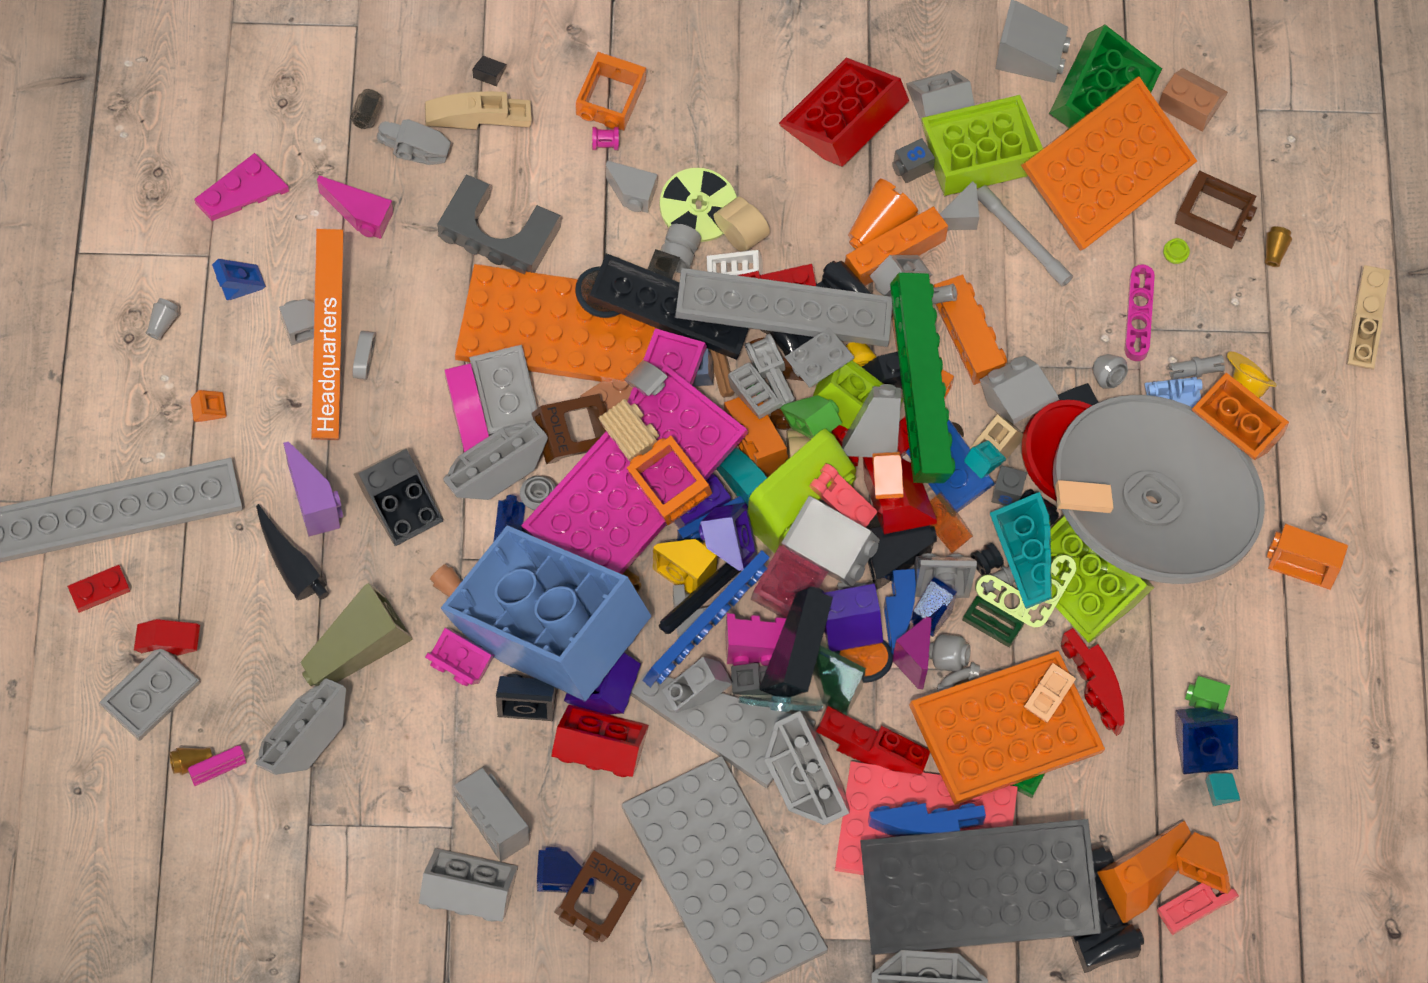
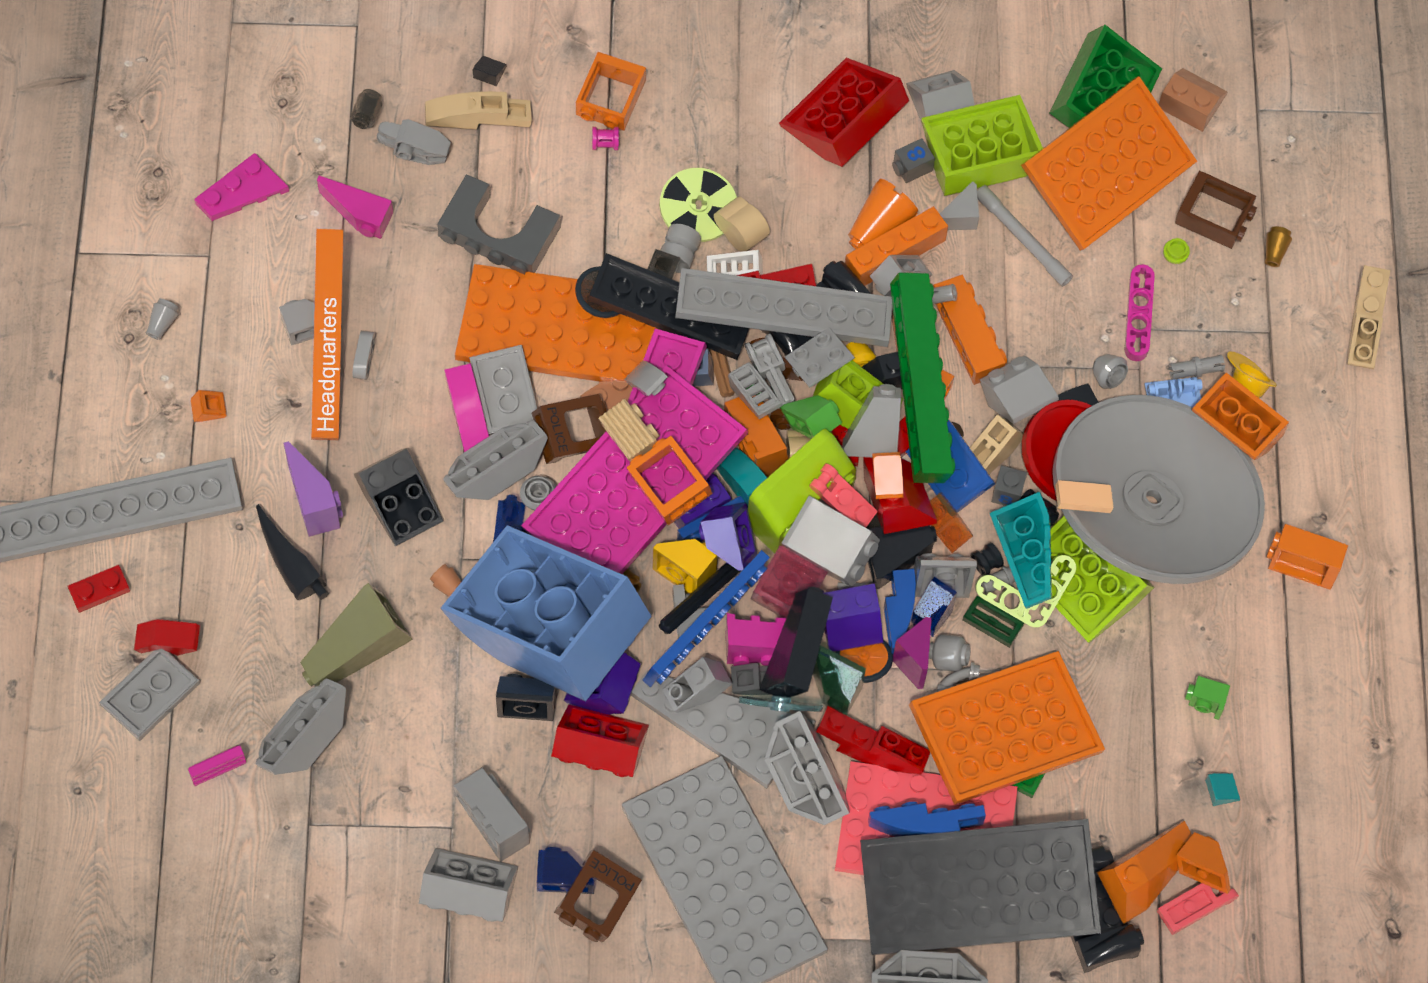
(187, 757): pearl gold cone -> none
(238, 278): blue slope -> none
(459, 657): dark pink bracket -> none
(632, 186): light grey slope -> none
(984, 459): teal slope -> none
(1032, 44): light grey slope -> none
(1049, 692): light nougat slope -> none
(1103, 687): red slope -> none
(1206, 740): clear blue slope -> none

